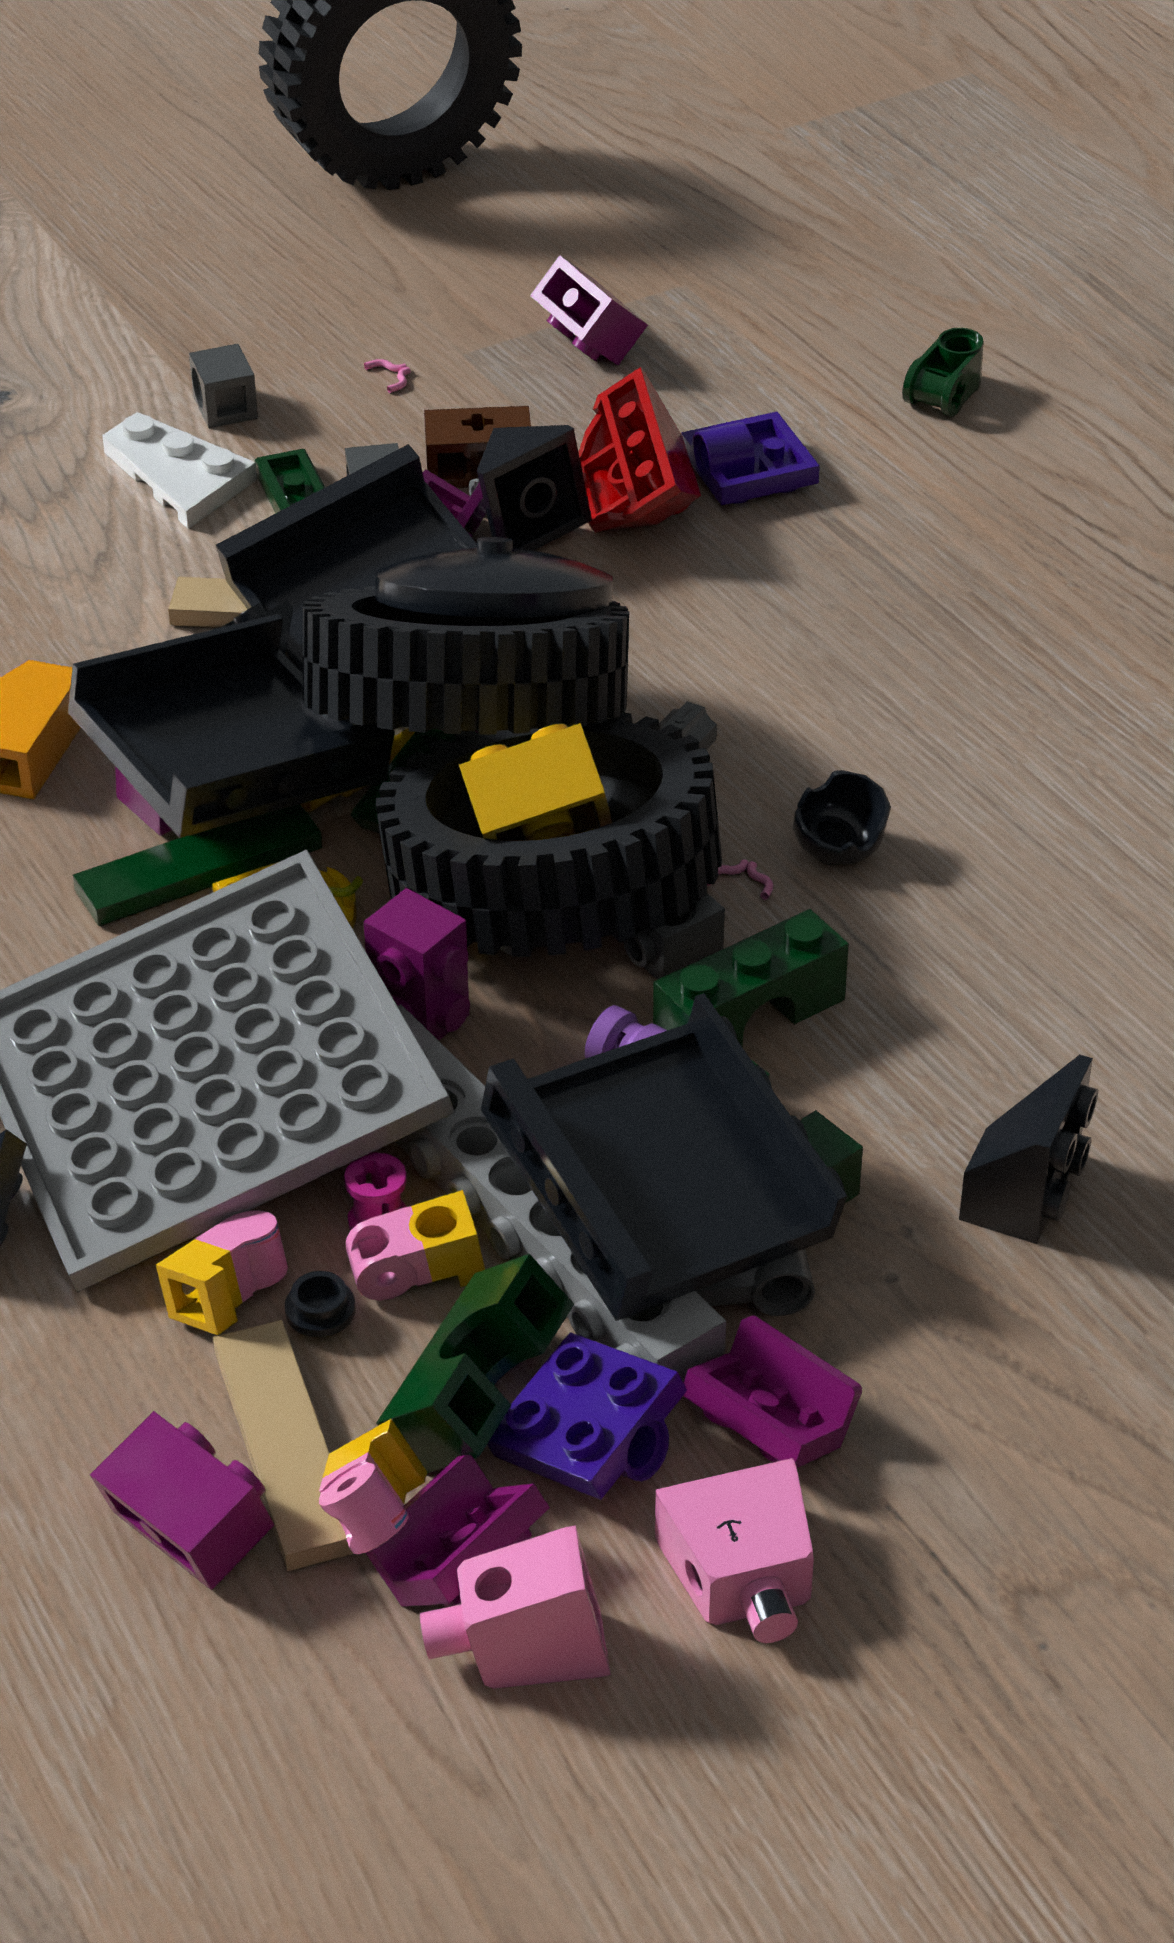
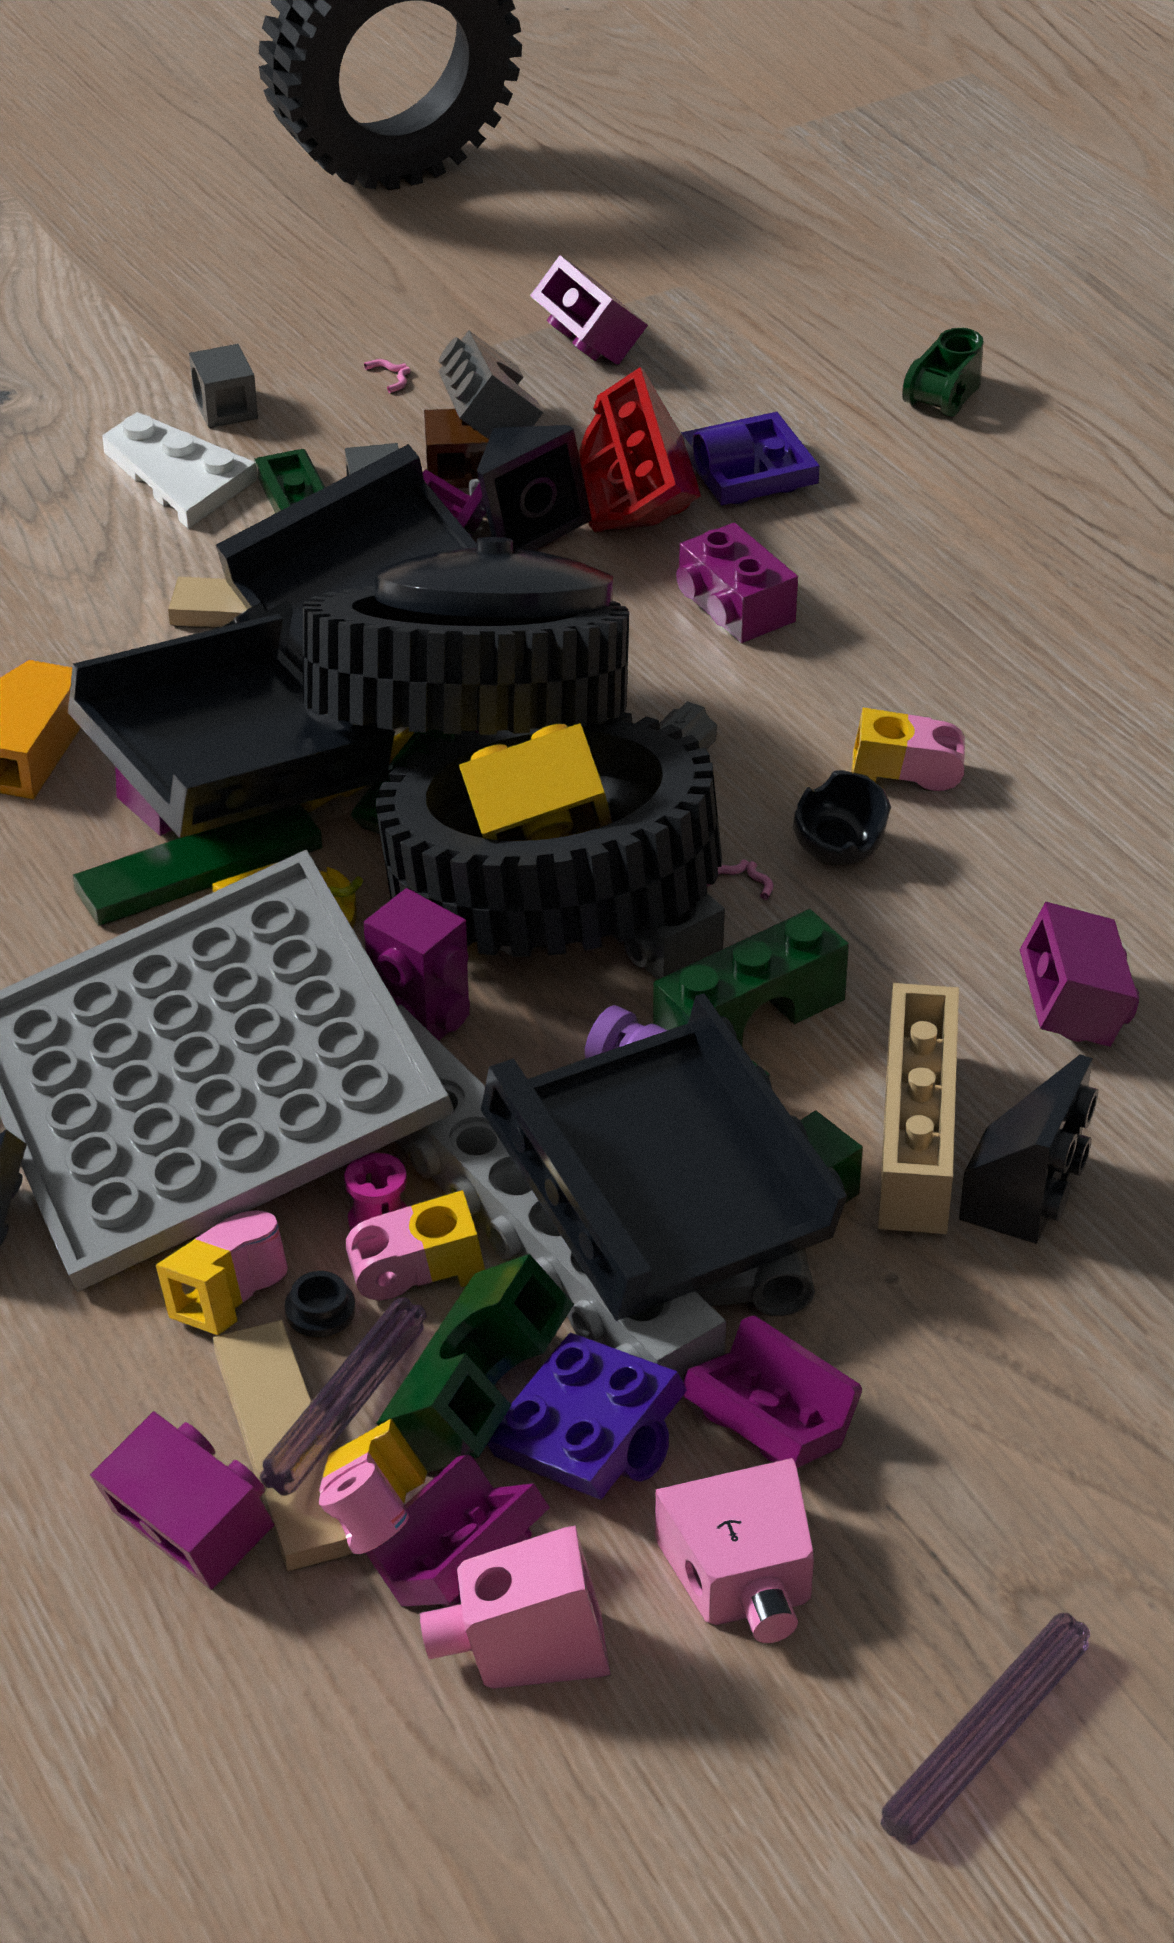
(342, 1397): none -> clear purple axle
(485, 386): none -> dark grey arch
(737, 582): none -> magenta brick
(909, 749): none -> leg
(919, 1109): none -> tan brick
(984, 1729): none -> clear purple axle
(1078, 975): none -> magenta brick

